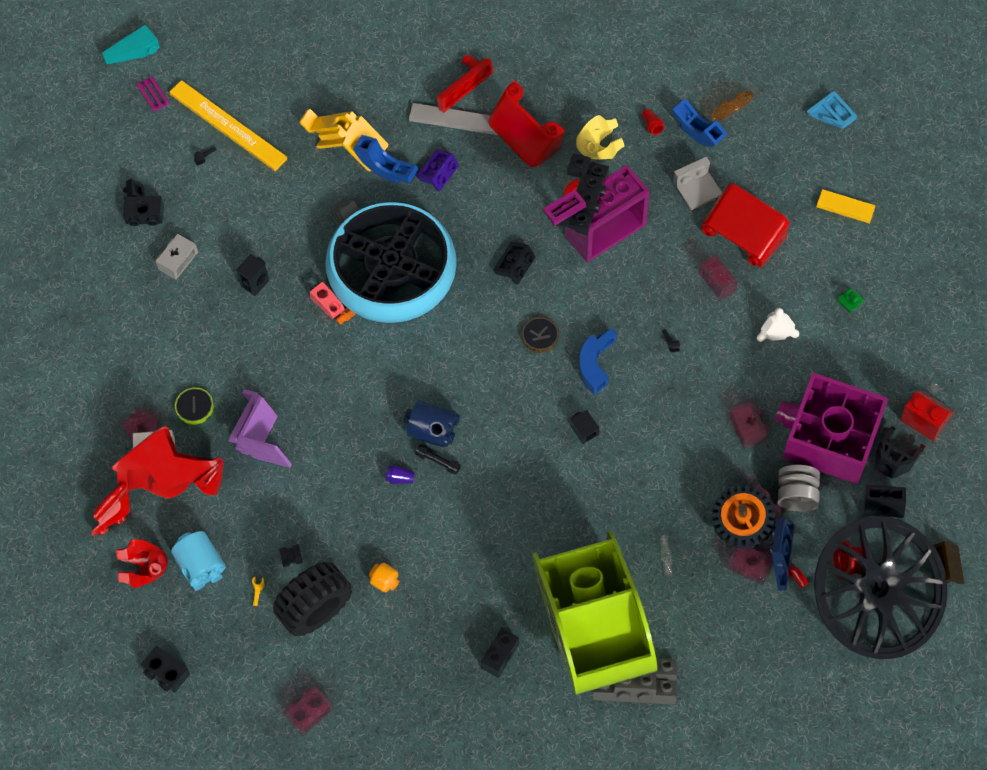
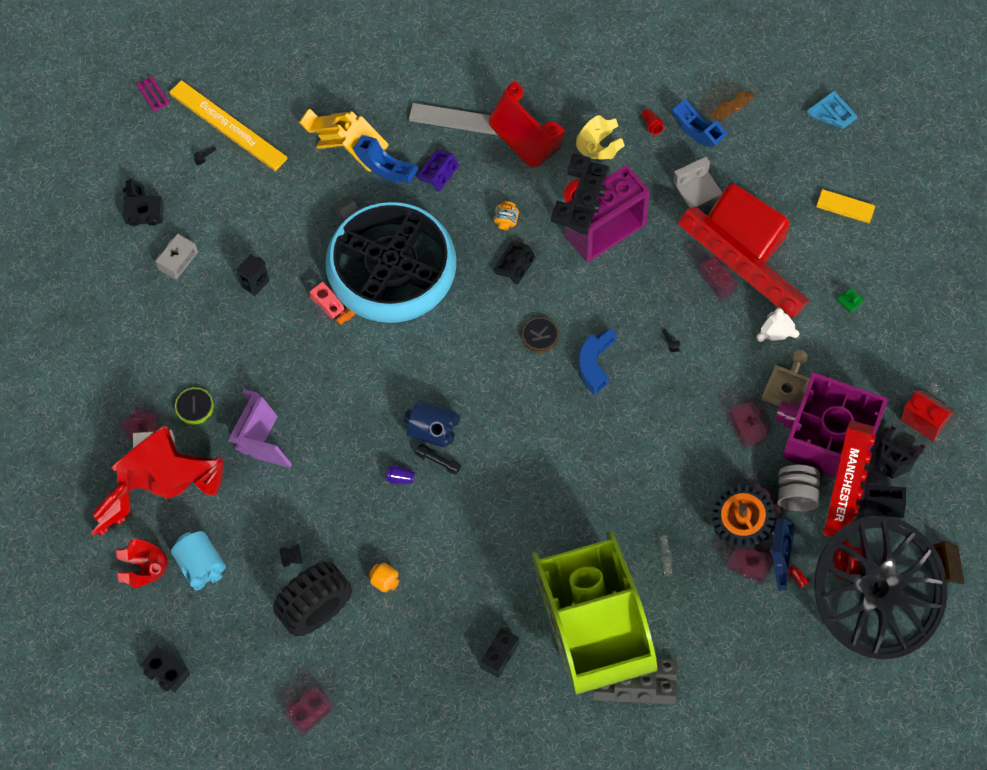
(134, 46): teal slope -> none
(257, 587): yellow hand -> none
(477, 74): red piece -> none
(506, 215): none -> head
(567, 213): magenta tile -> none
(584, 426): black brick -> none
(743, 262): none -> red brick
(783, 377): none -> dark tan plate
(849, 477): none -> red brick

